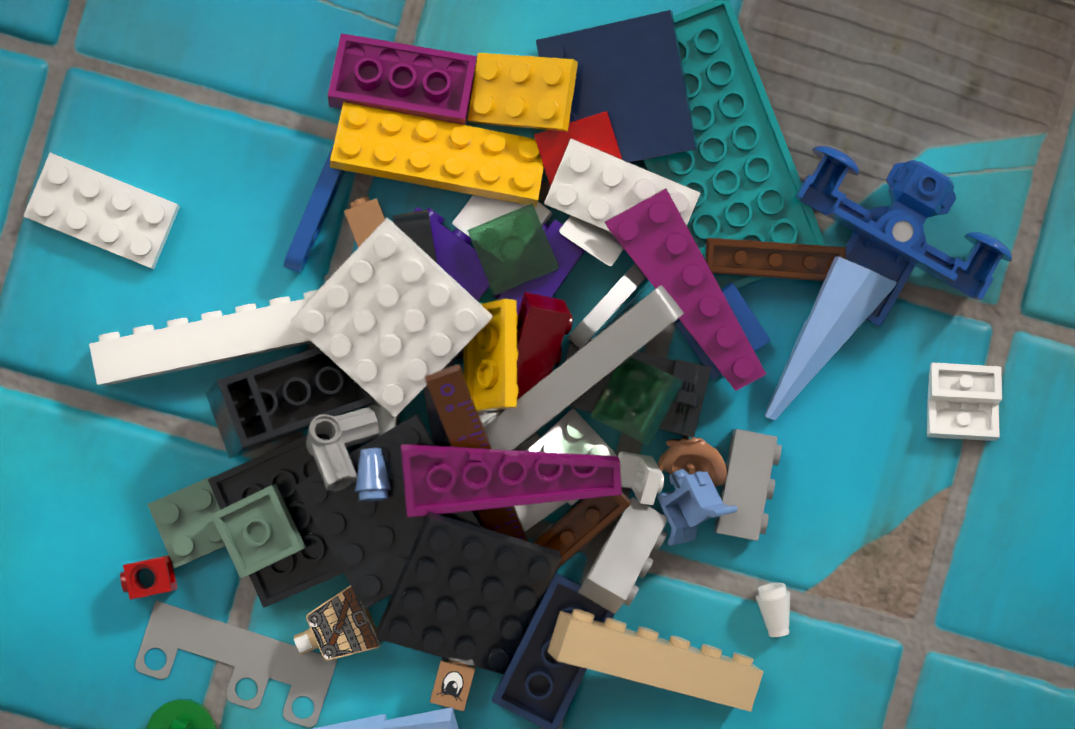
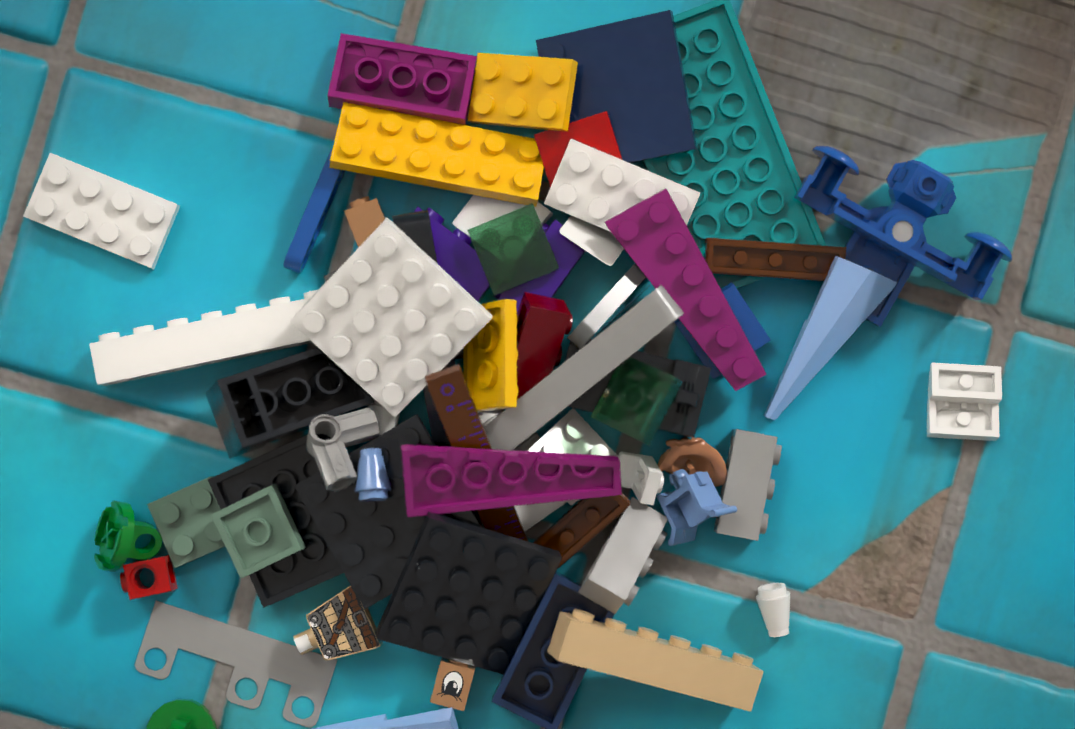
(117, 537): none -> green tile

